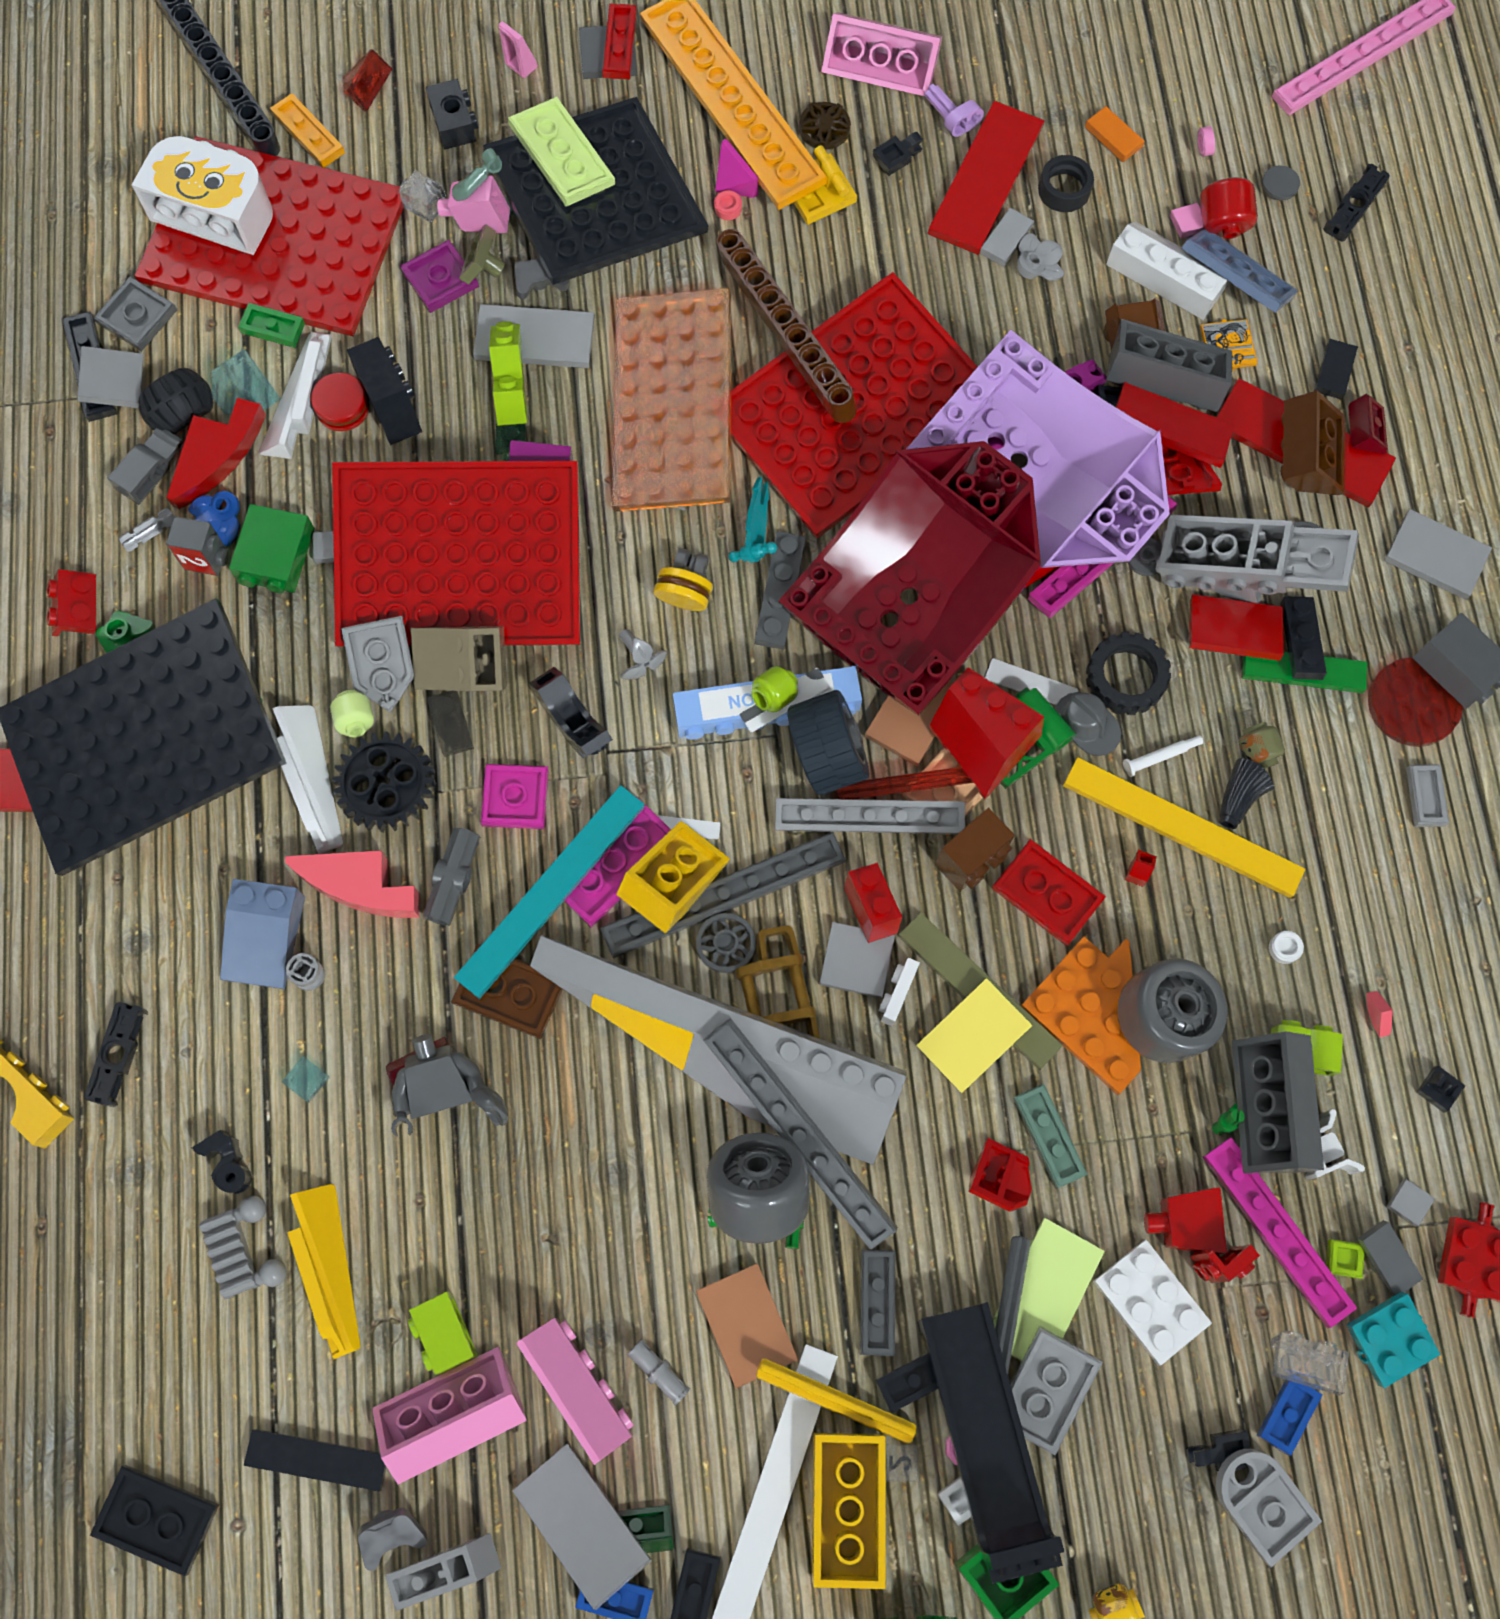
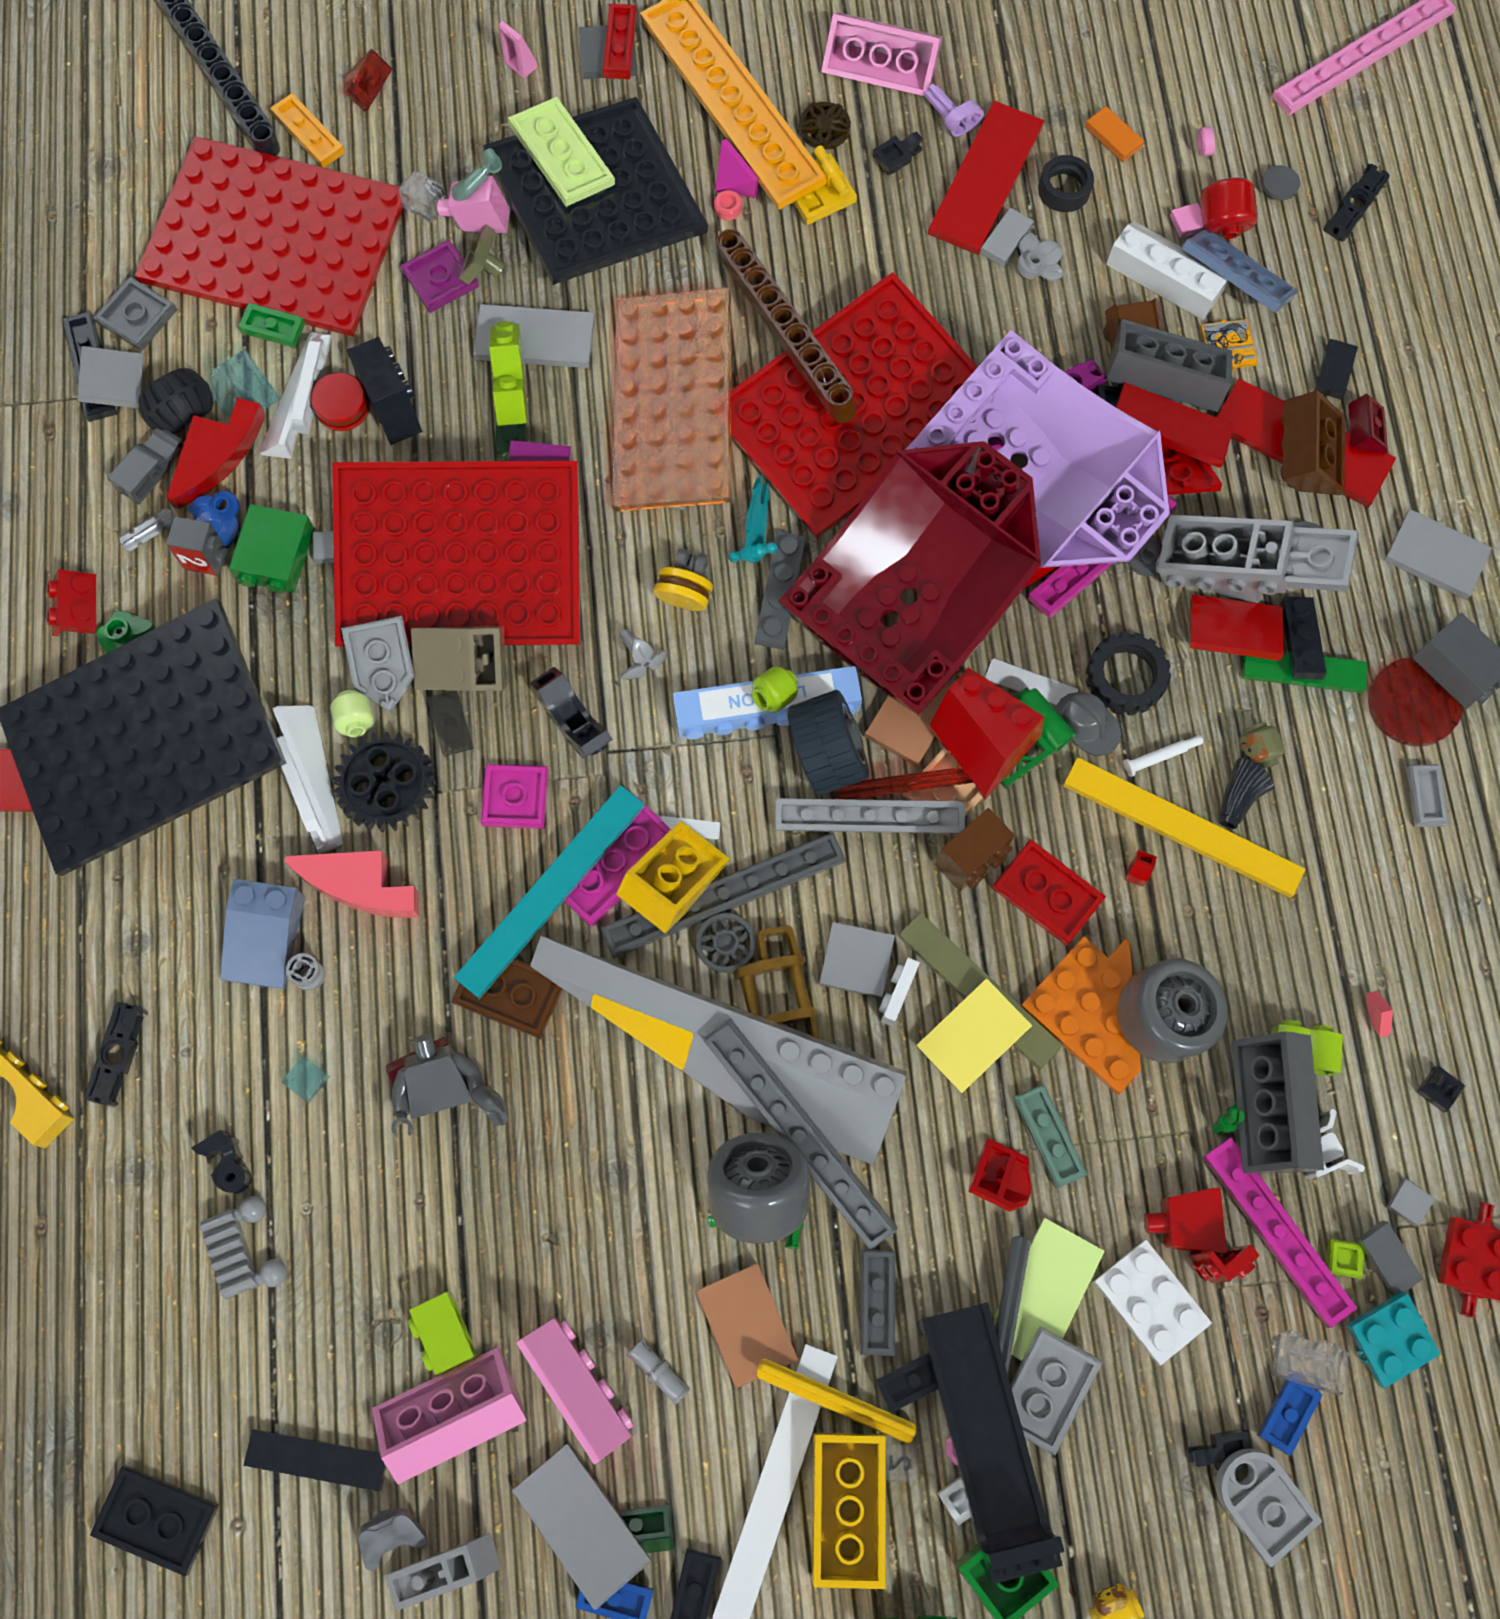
(204, 193): white brick -> none
(324, 1267): yellow wedge -> none
(451, 113): black brick -> none
(451, 876): dark grey piece -> none
(532, 275): flat silver piece -> none
(808, 687): white sticker -> none
(872, 902): red brick -> none
(1286, 947): white tile -> none

